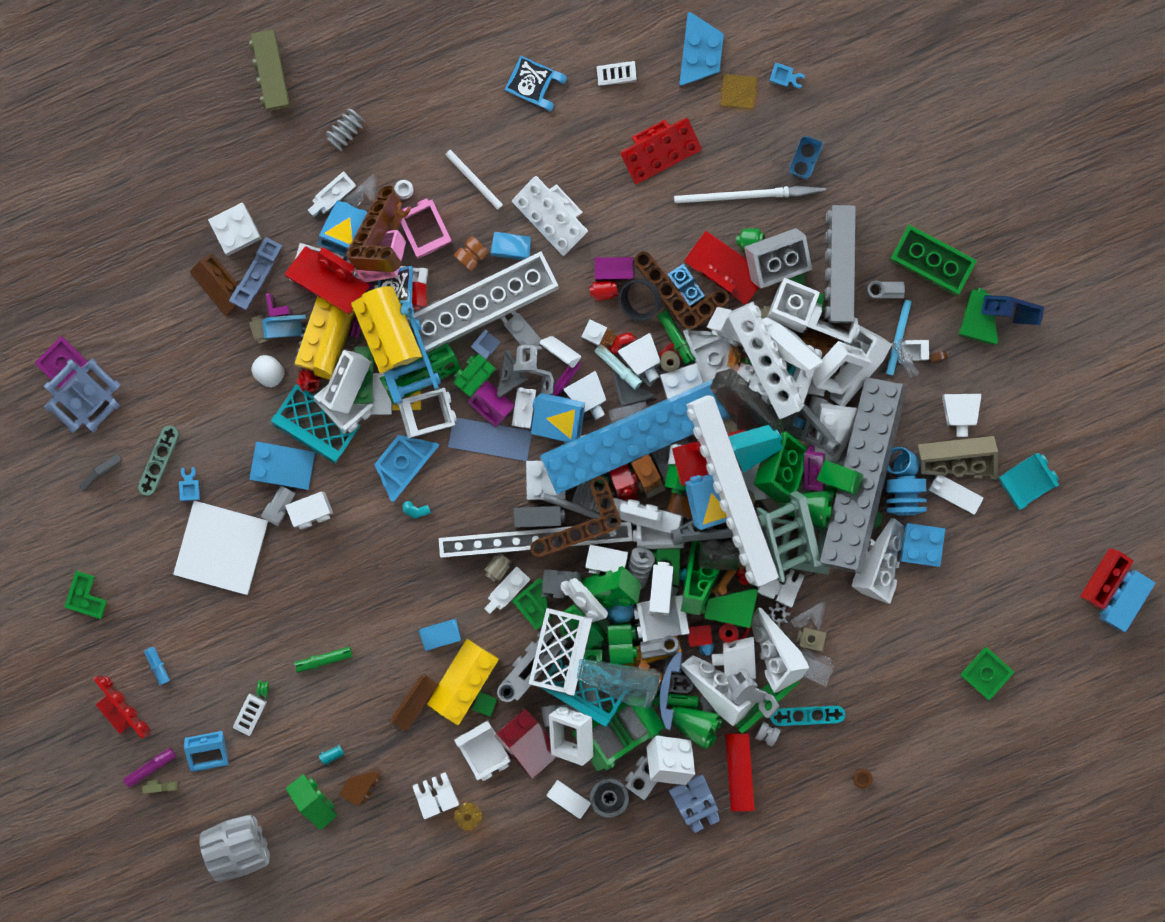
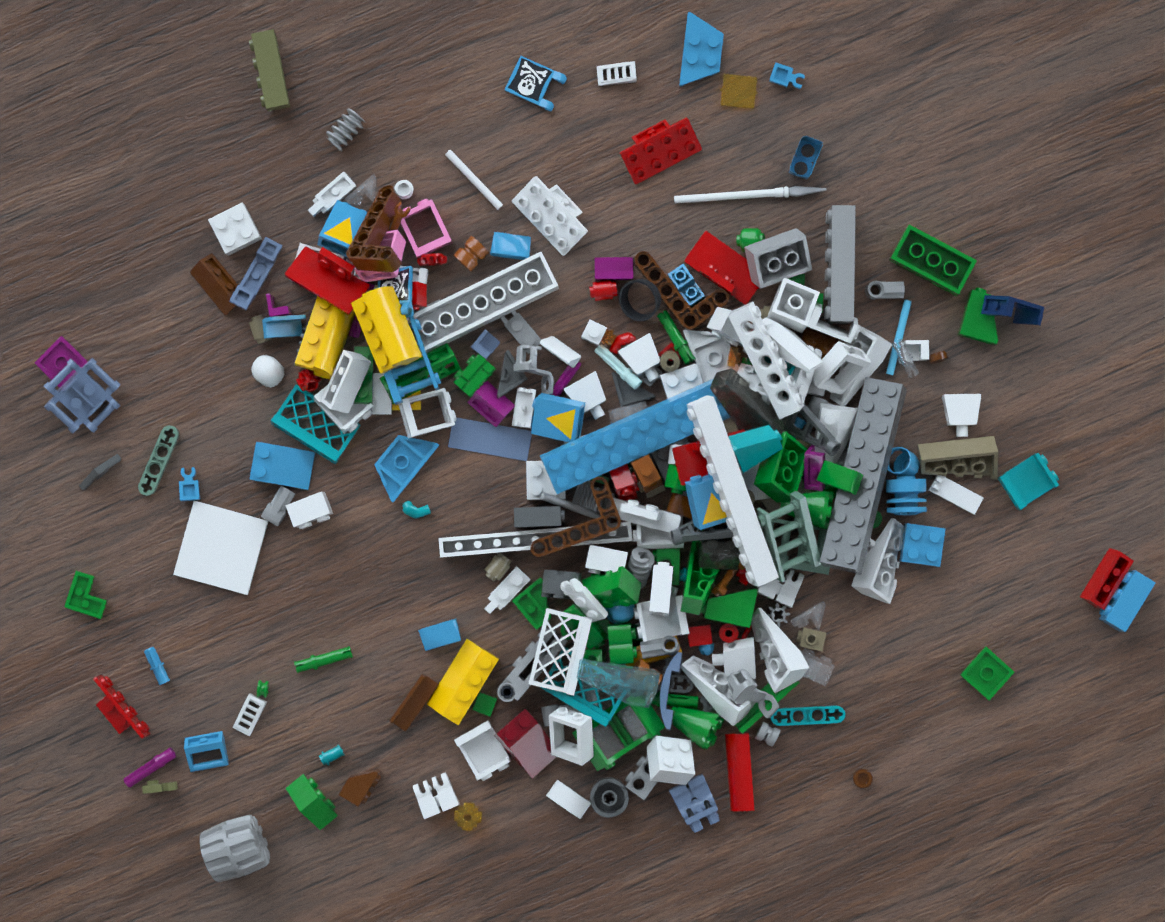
(432, 259): none -> red gear

